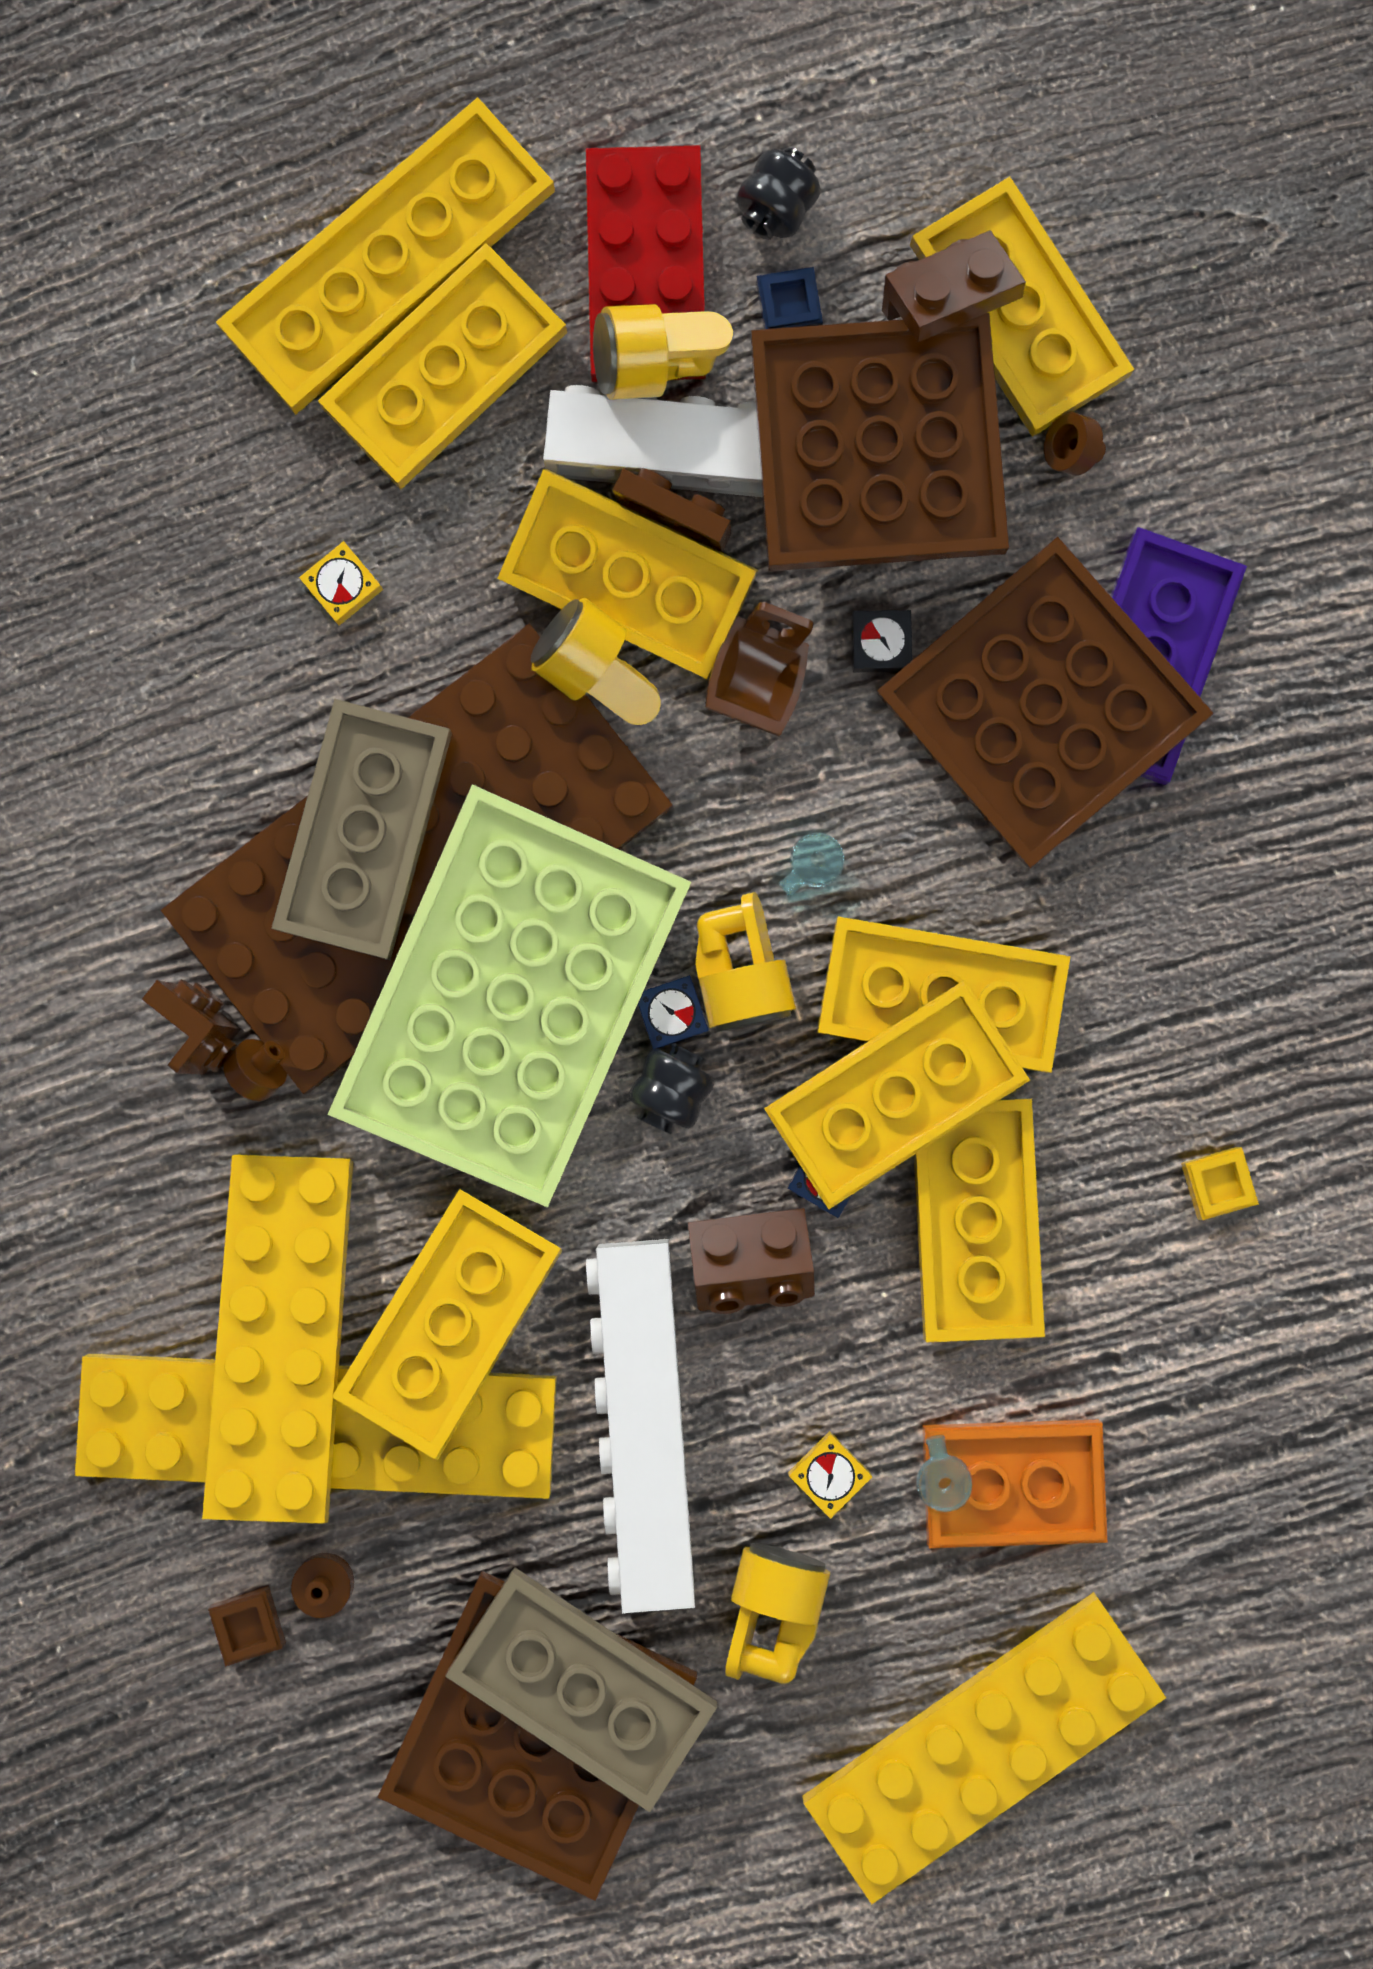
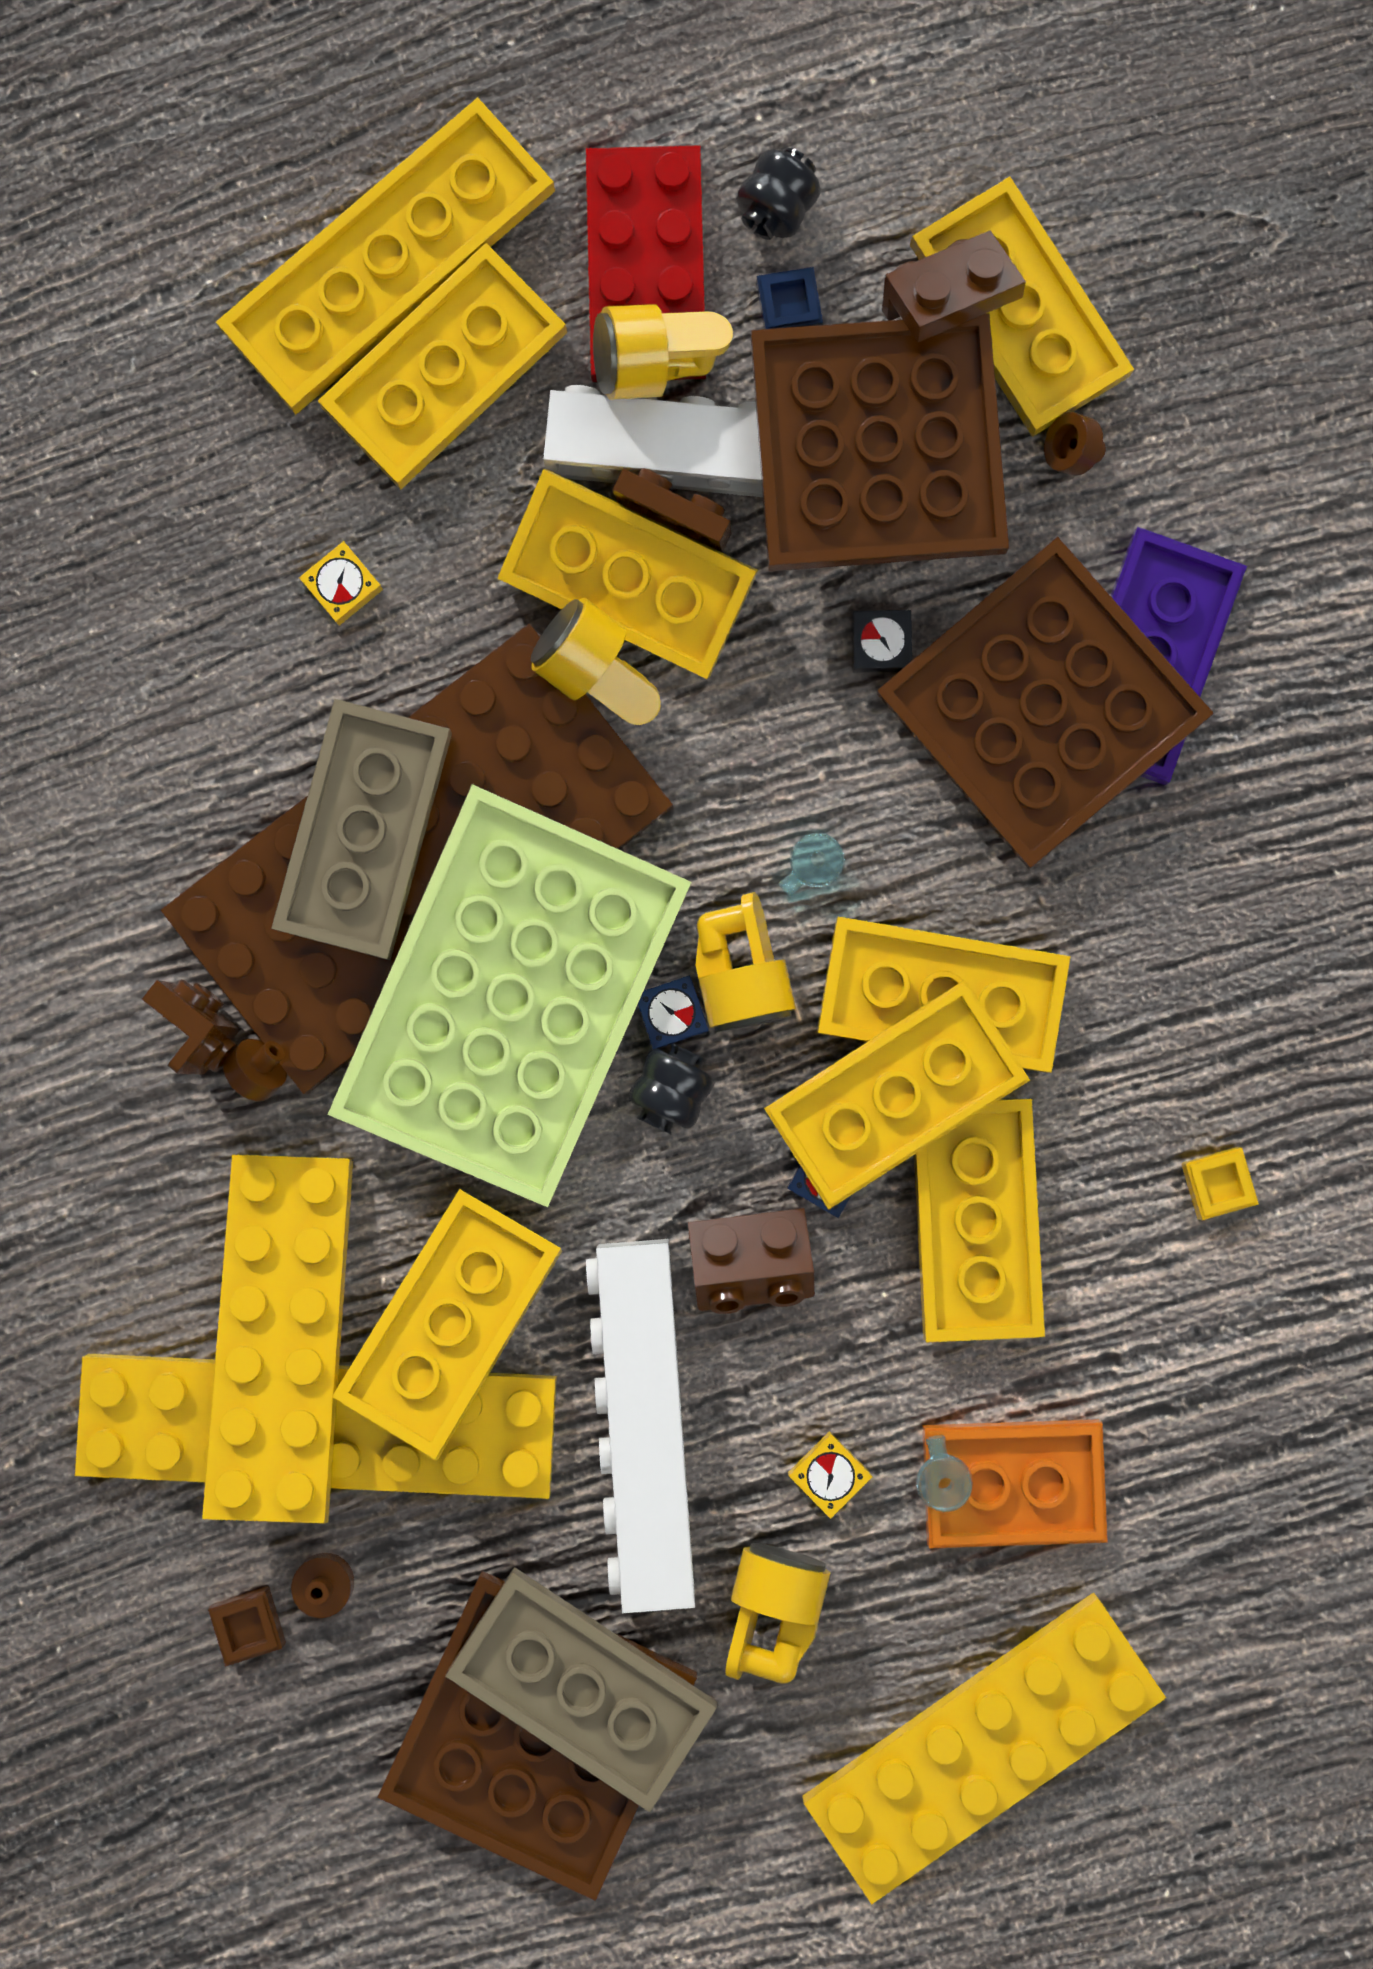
(760, 669): reddish brown piece -> none

